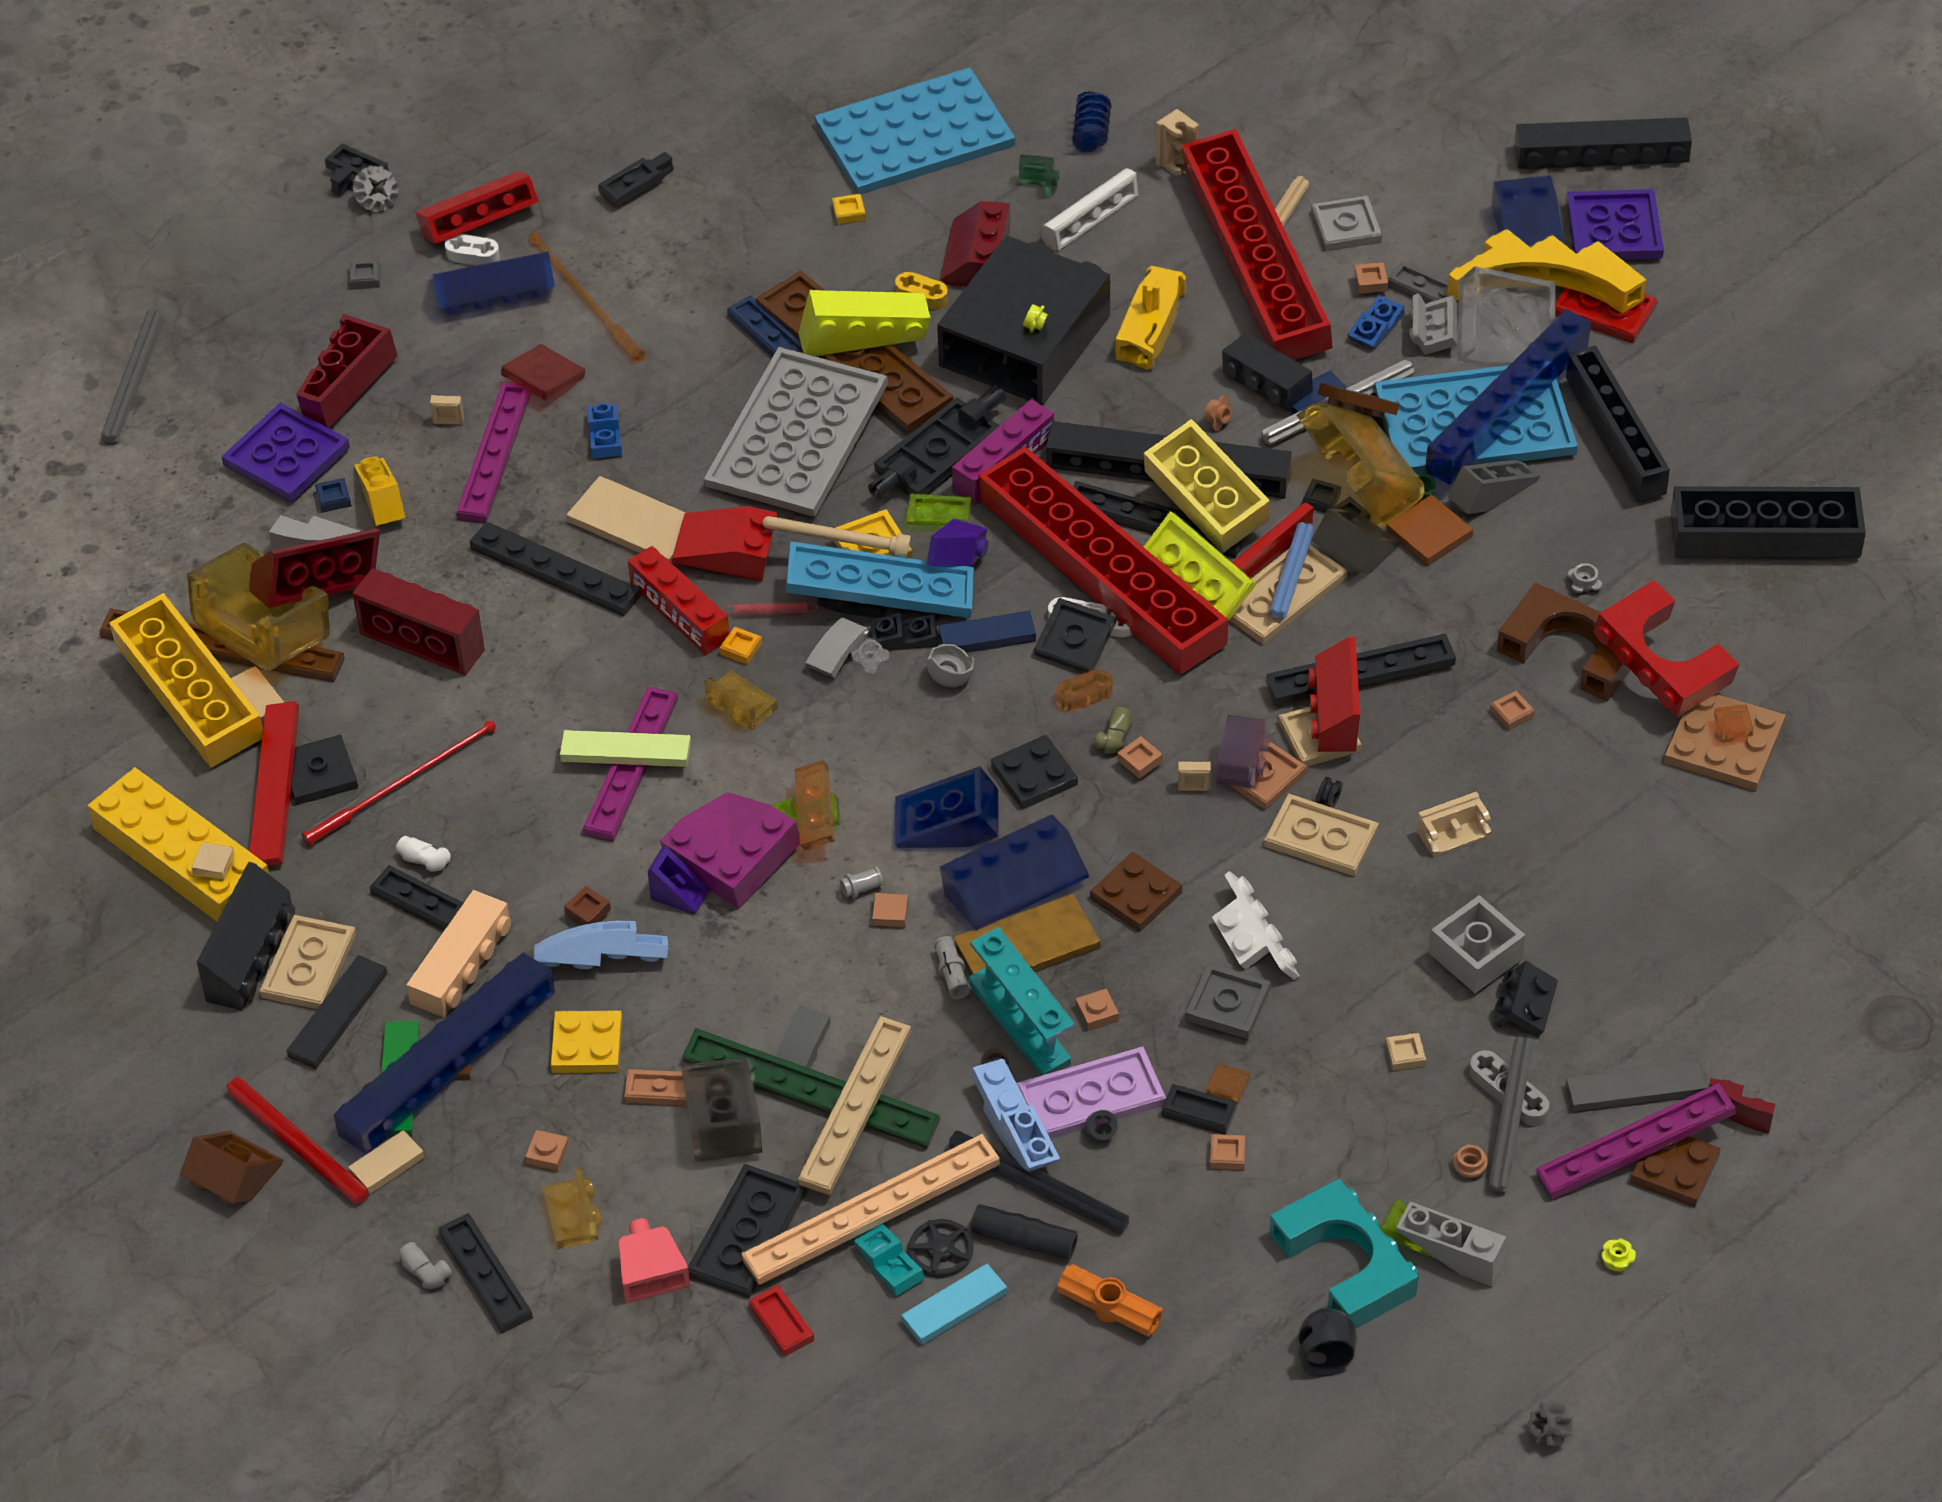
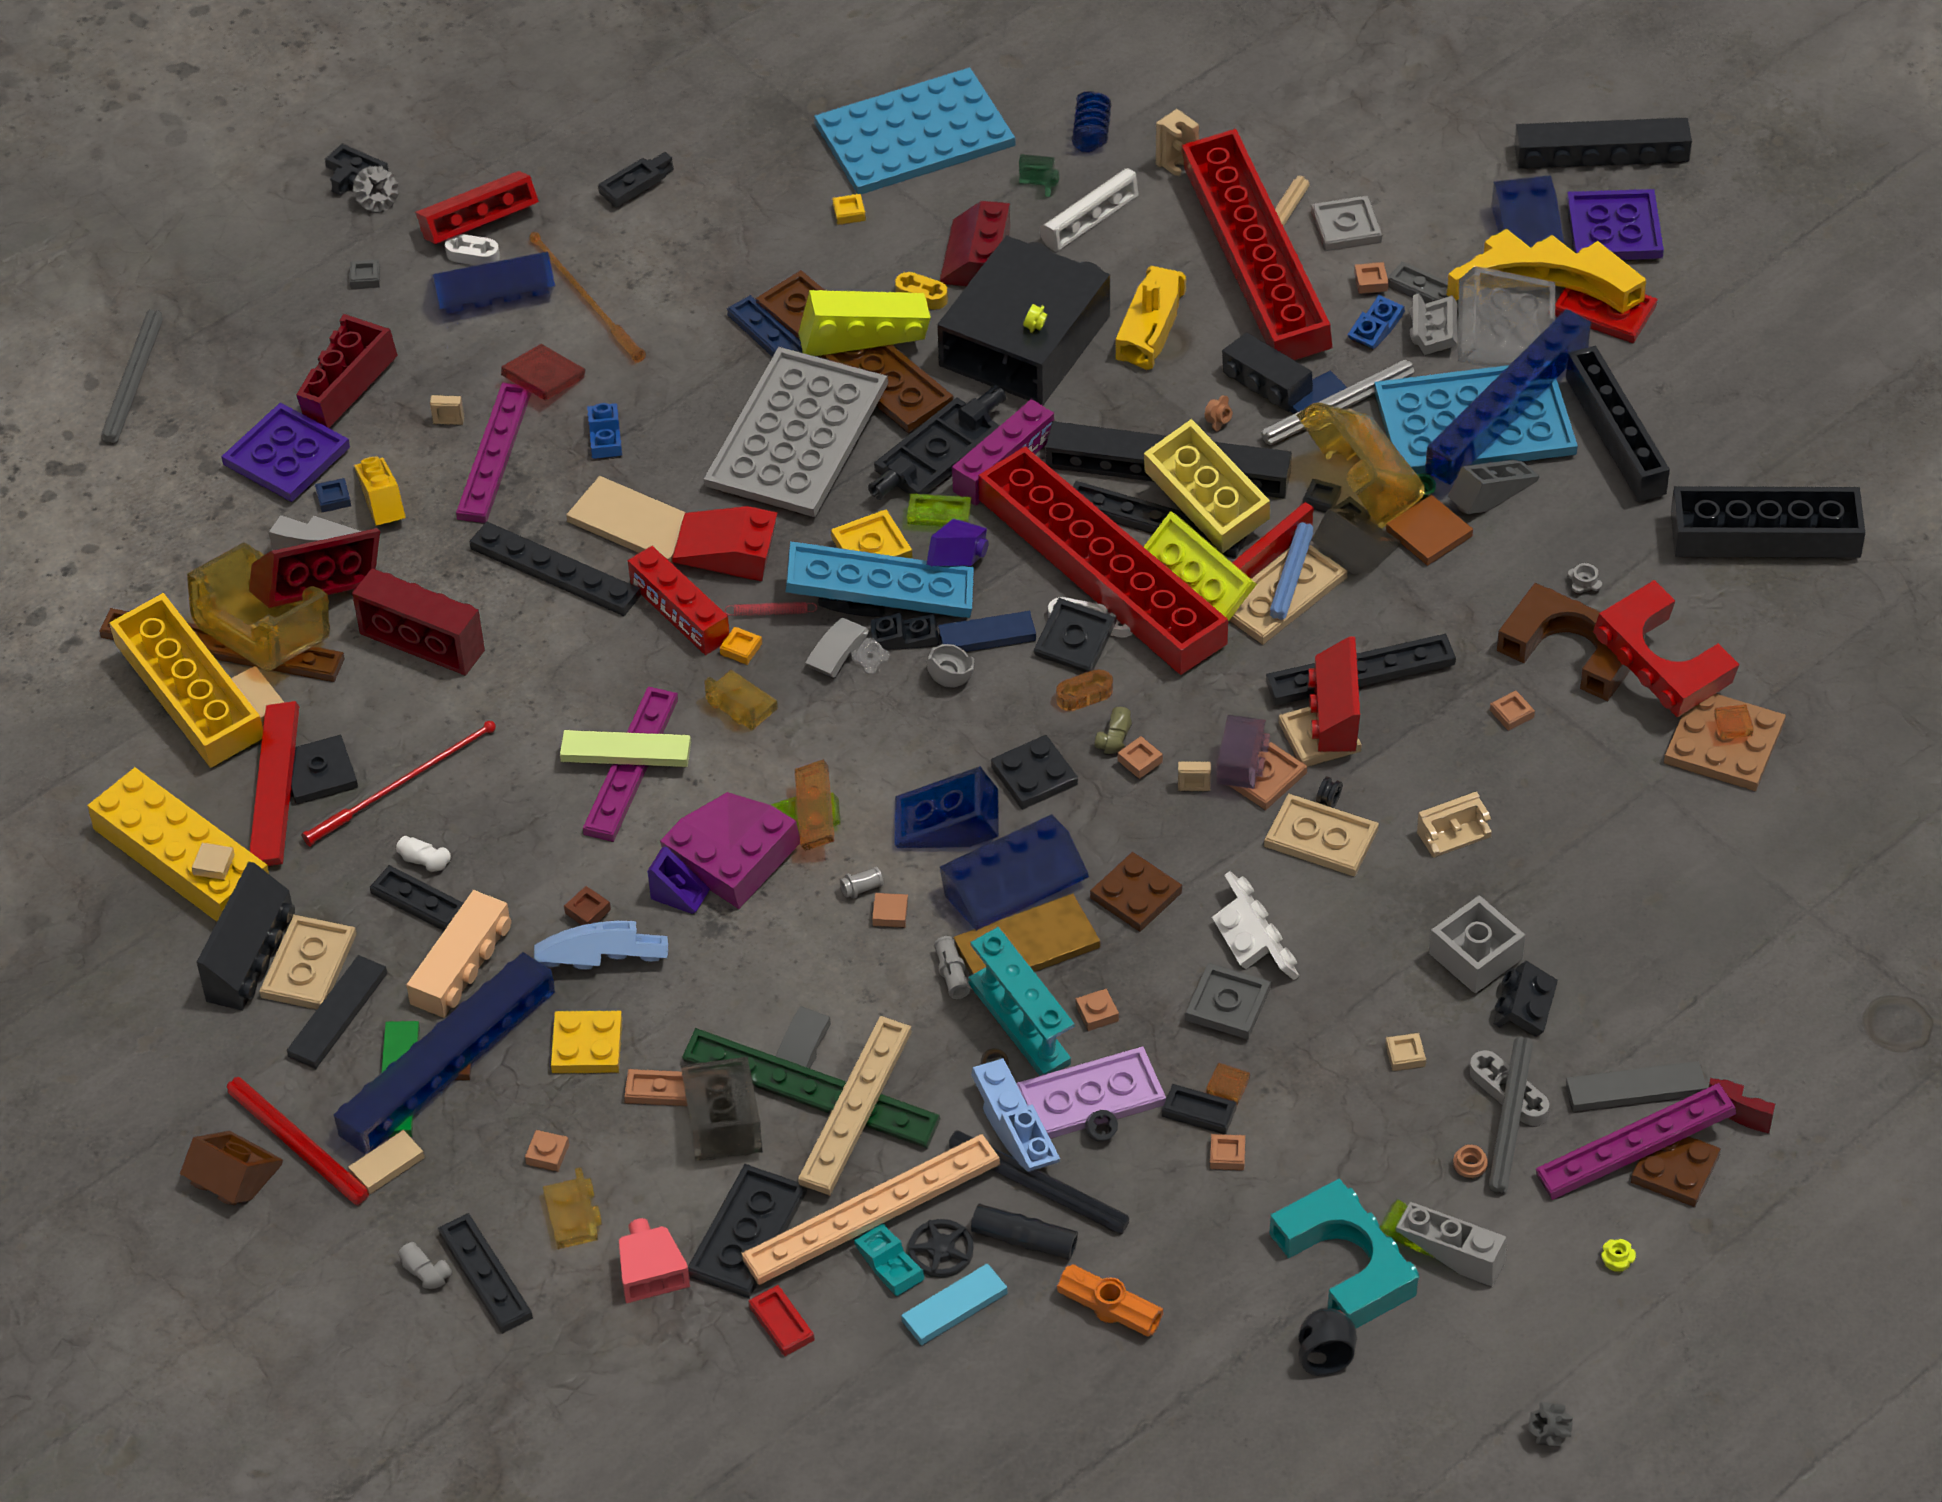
(896, 545): tan piece -> none
(1358, 401): reddish brown plate -> none

